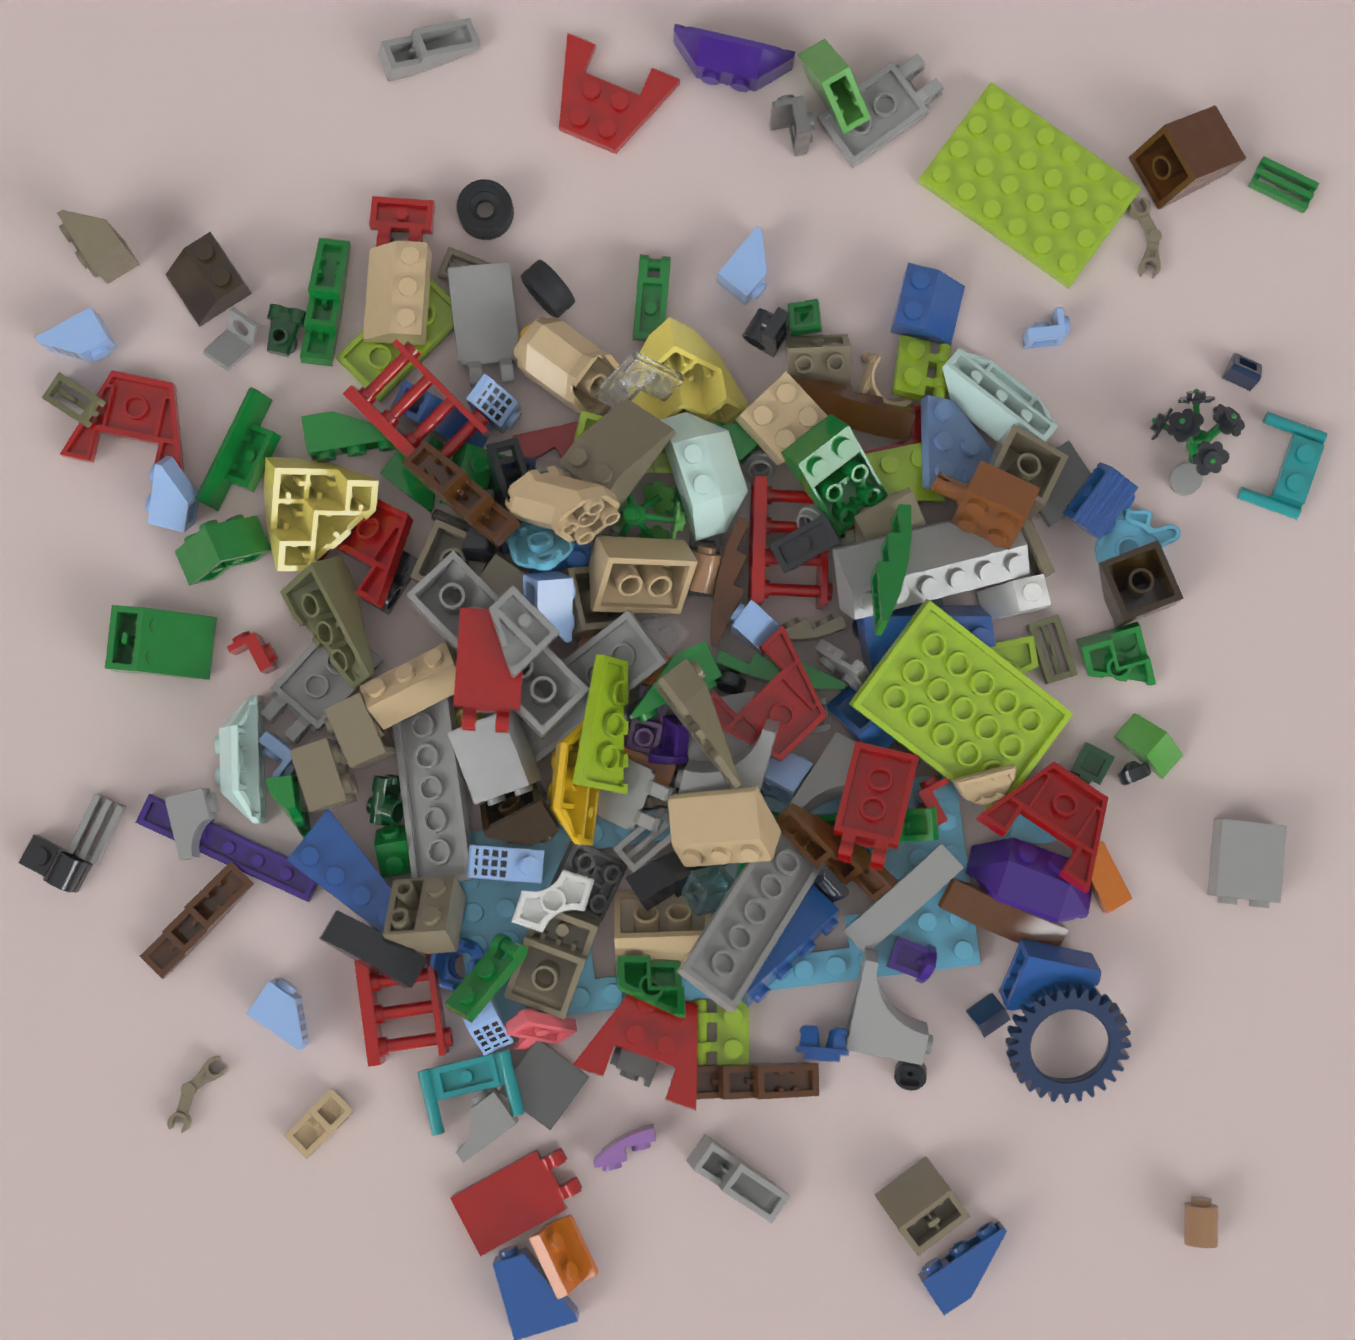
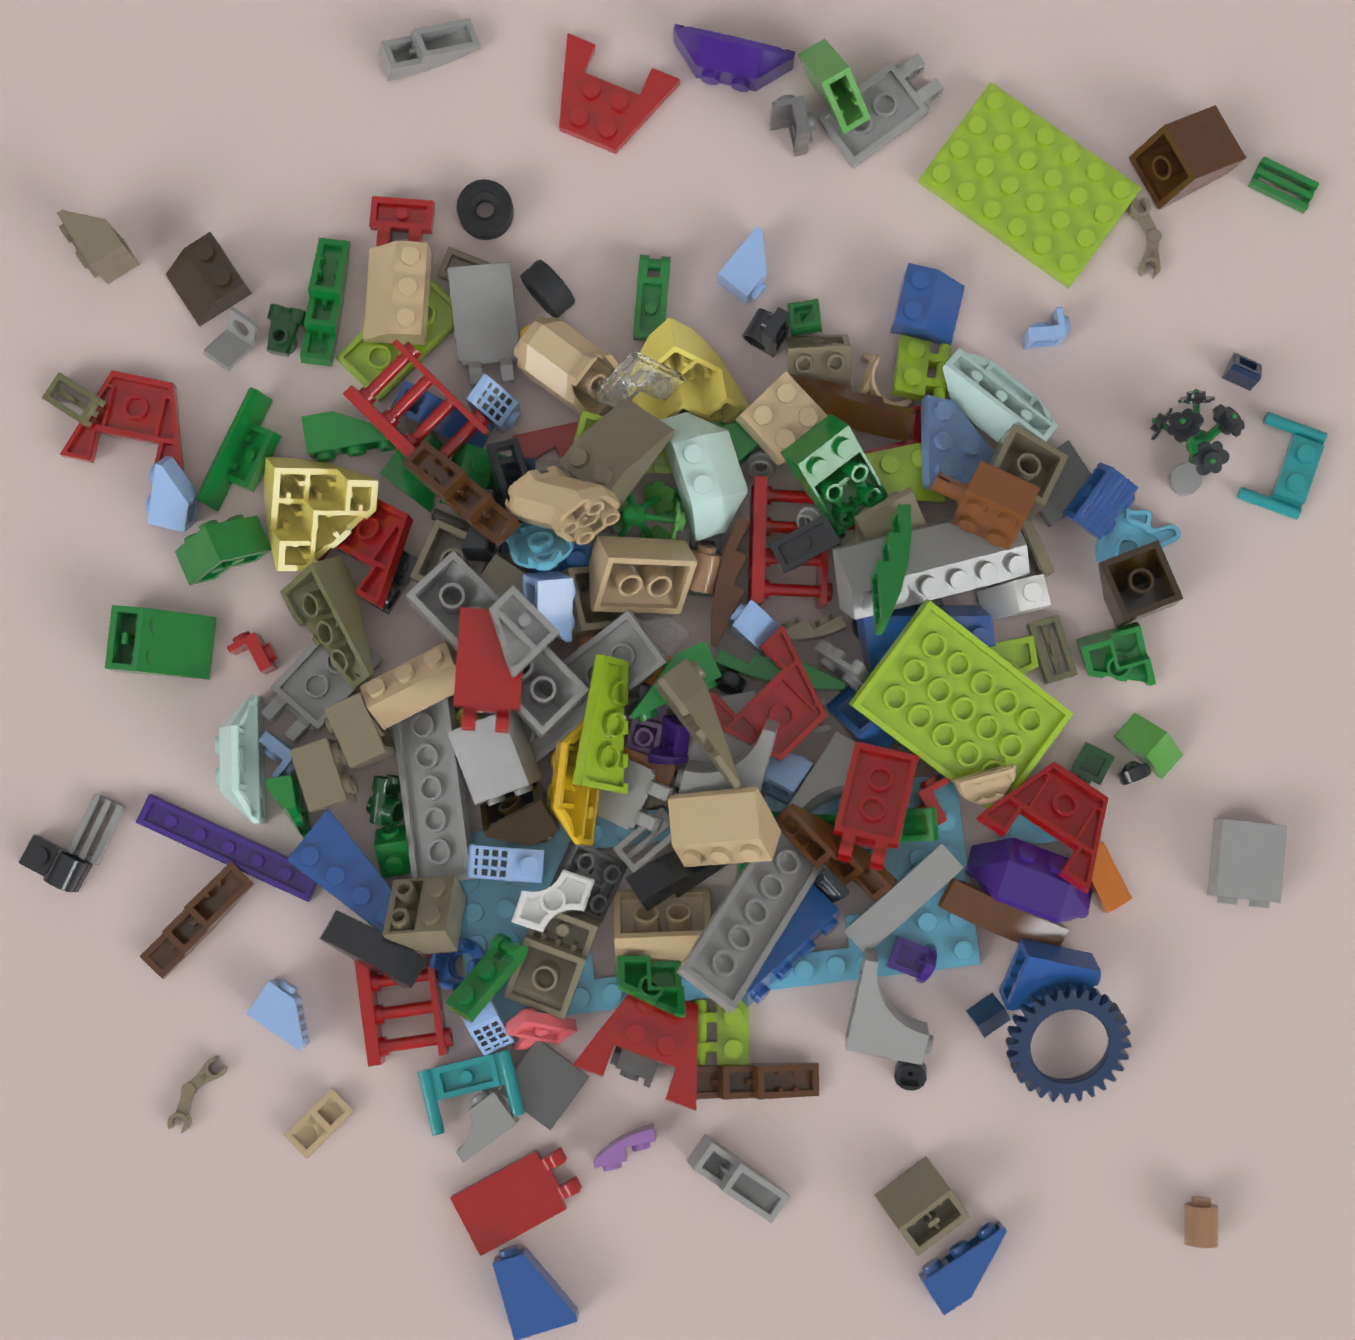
(79, 337): light blue slope -> none
(188, 817): light grey arch -> none
(563, 1255): orange bracket -> none
(707, 888): clear light blue brick -> none
(810, 1044): blue piece -> none

